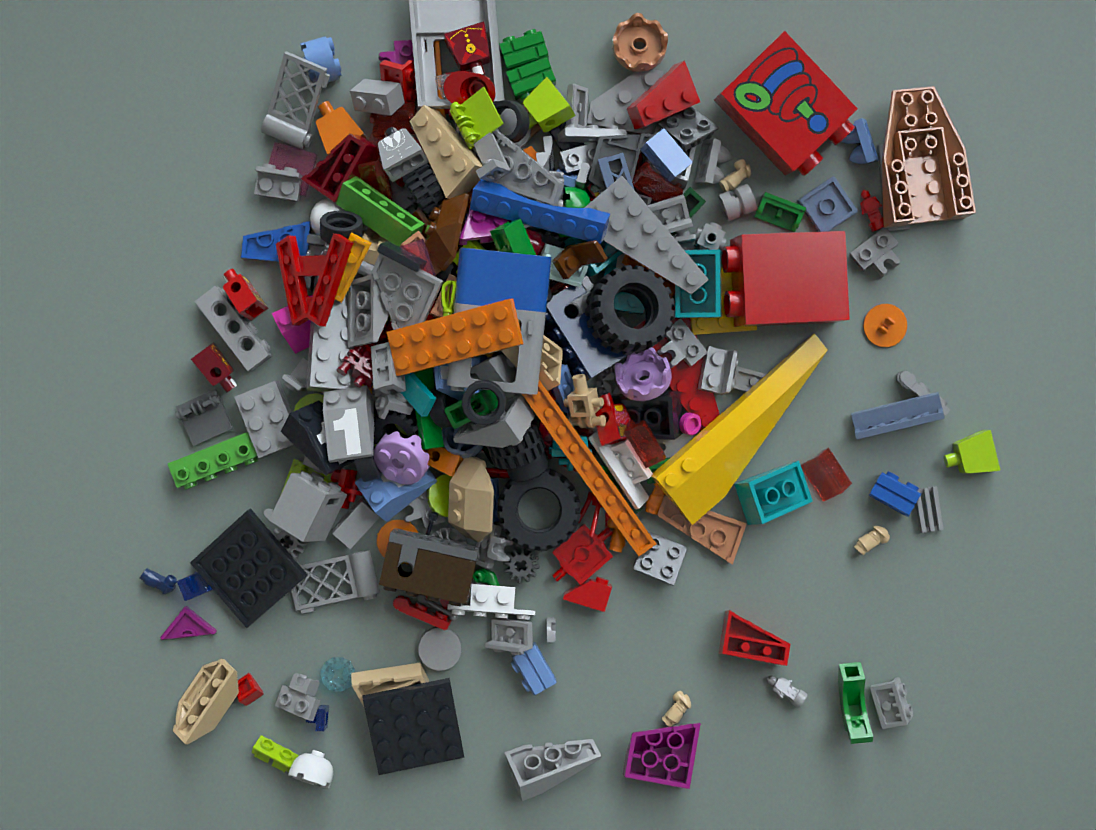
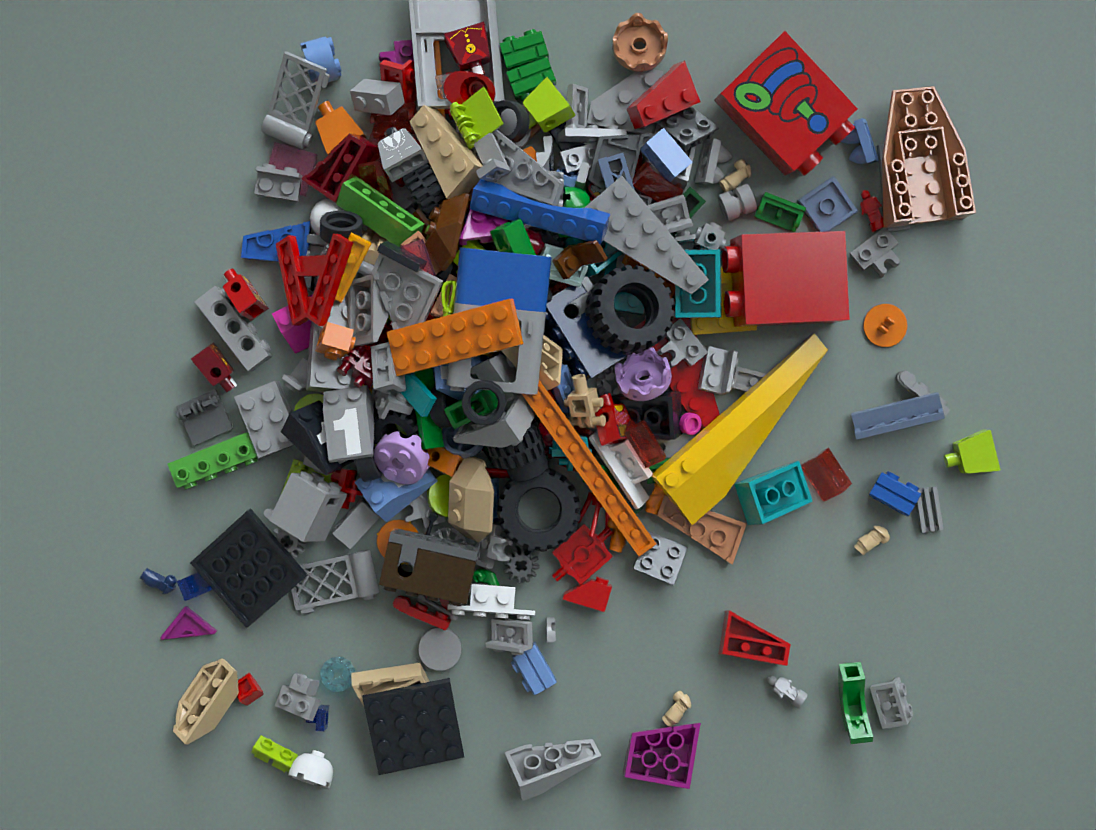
(335, 341): none -> brick

